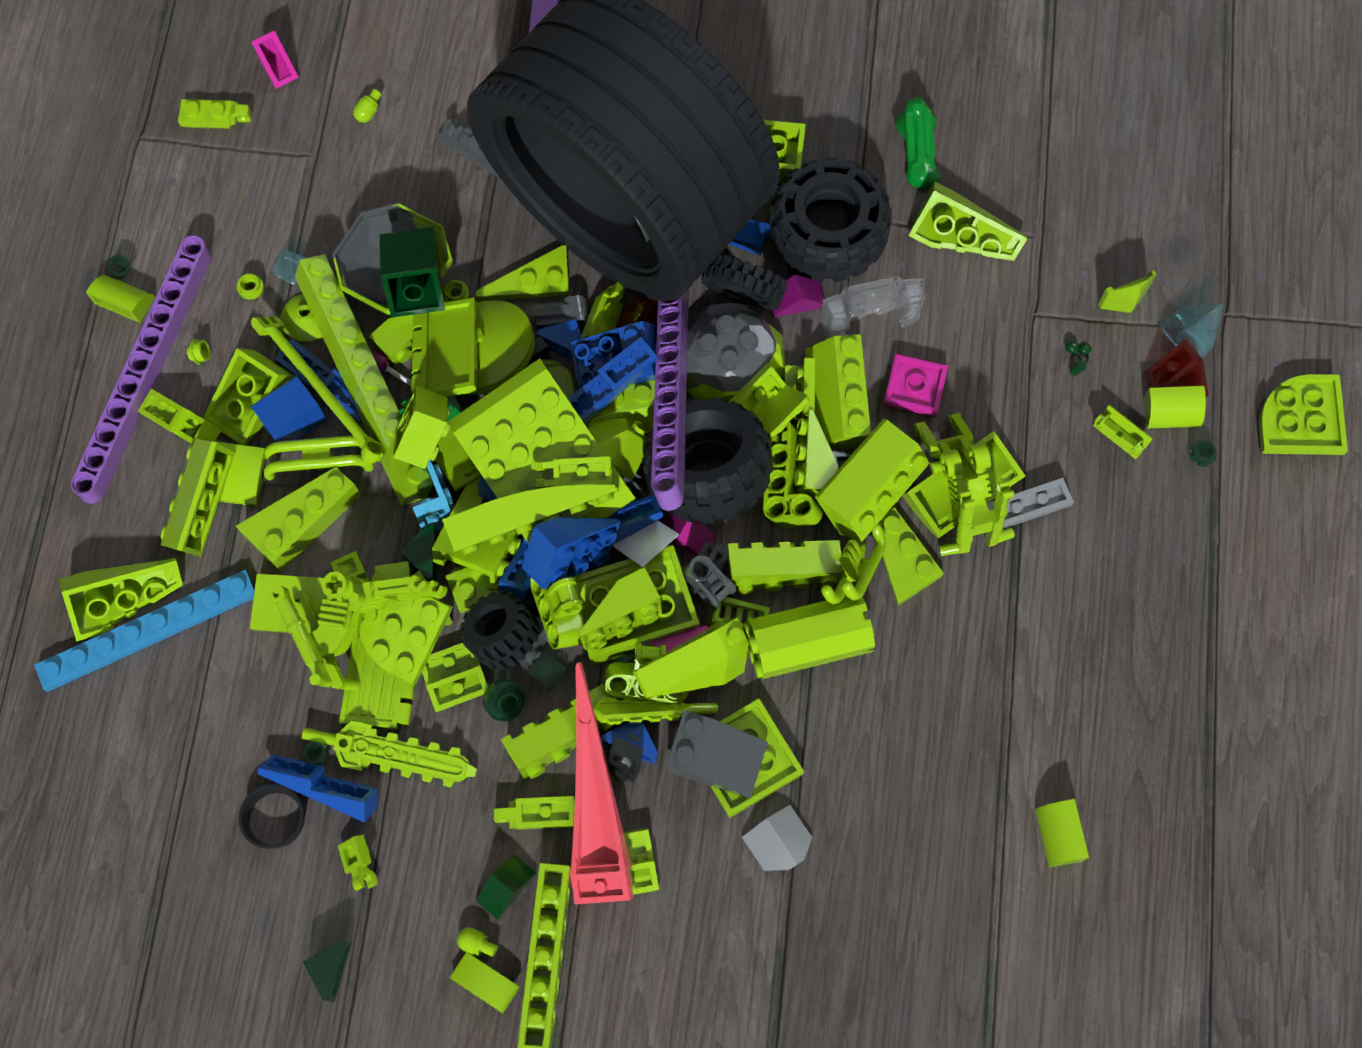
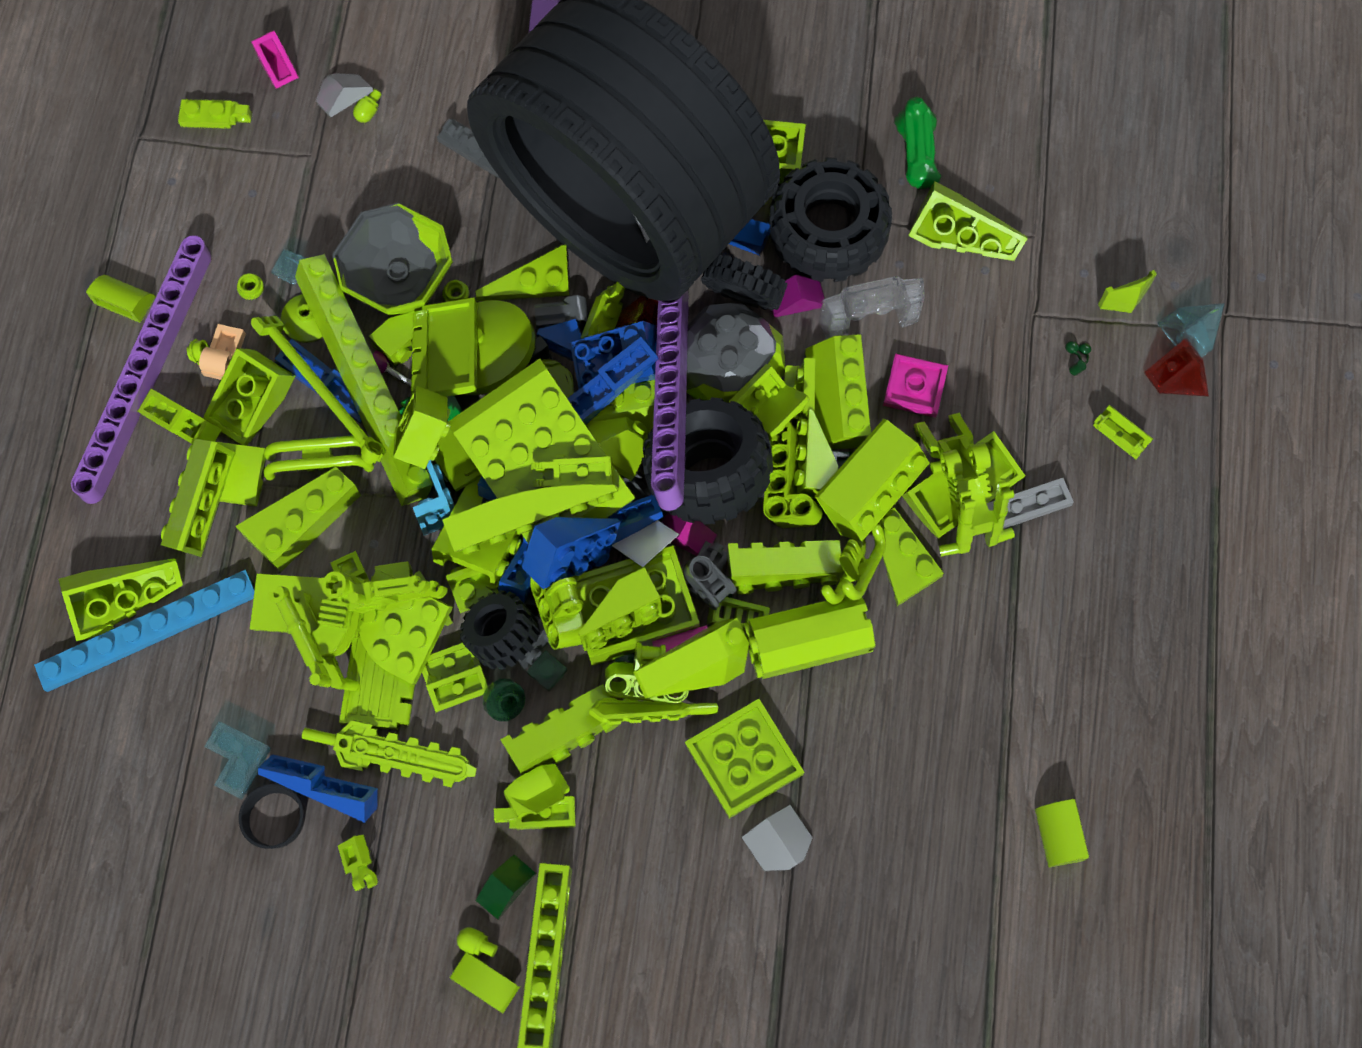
(121, 262): clear green hinge -> none
(217, 357): none -> light nougat plate
(243, 757): none -> clear light blue plate
(289, 411): blue slope -> none
(311, 751): clear green hinge -> none
(328, 968): clear green slope -> none
(341, 91): none -> light grey slope
(411, 272): dark green slope -> none
(419, 552): dark green slope -> none
(536, 790): none -> lime slope
(599, 847): coral plate -> none
(625, 759): pearl dark grey piece -> none
(637, 729): blue slope -> none
(642, 861): lime slope -> none
(716, 754): dark grey slope -> none
(1175, 407): lime brick -> none
(1206, 447): clear green plate -> none
(1304, 417): lime plate -> none

